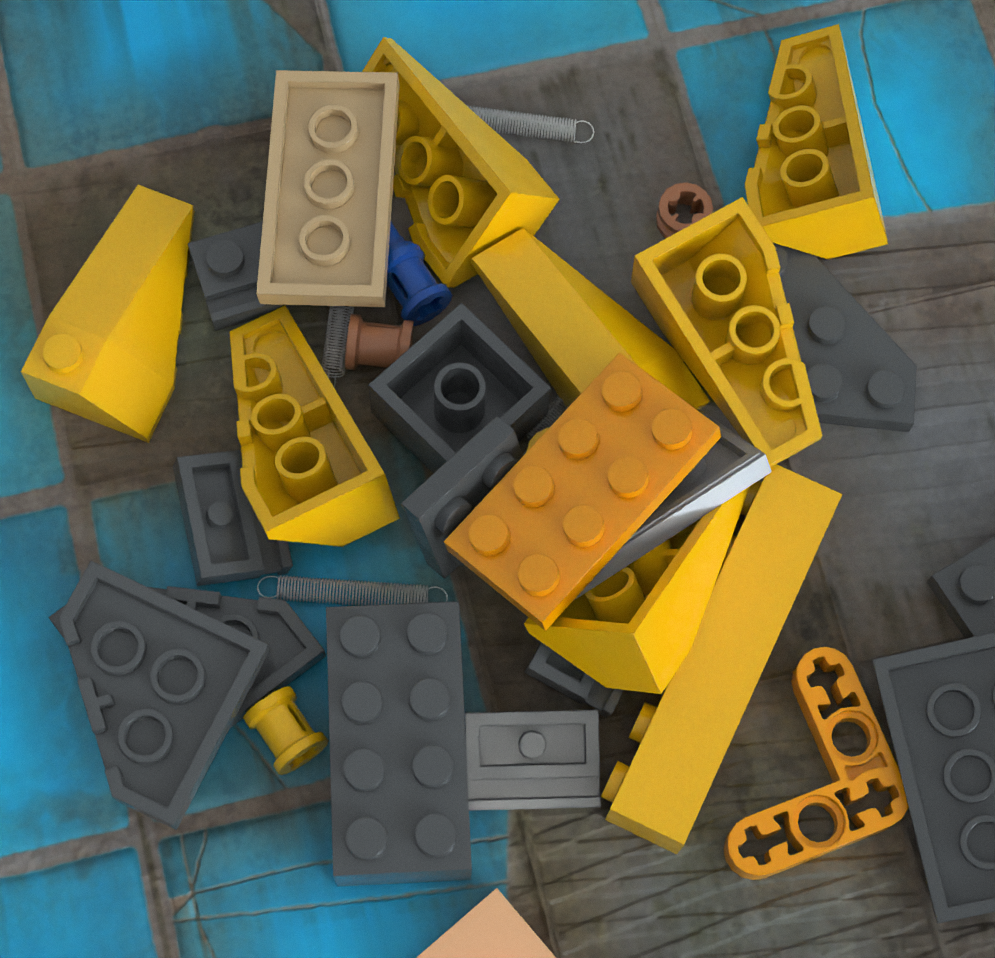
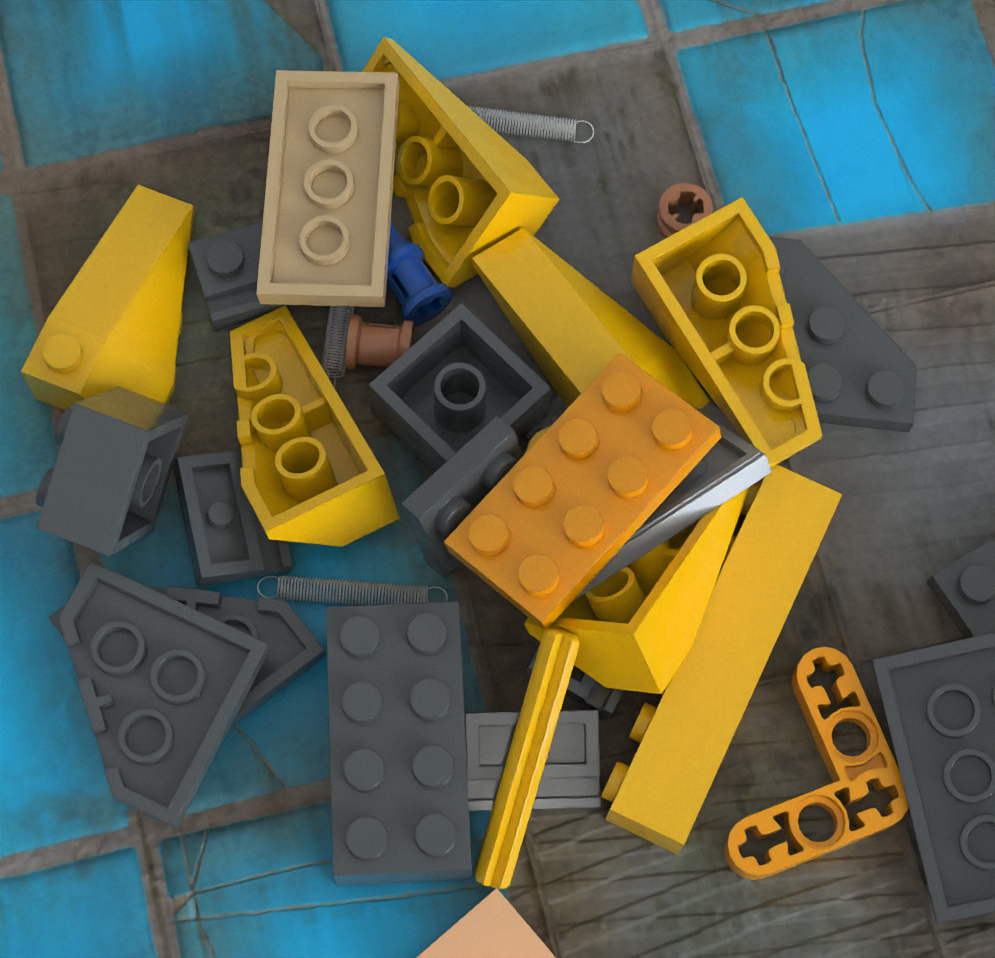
(110, 469): none -> dark grey brick
(285, 730): yellow bush -> none
(526, 758): none -> yellow axle
(812, 161): yellow wedge -> none

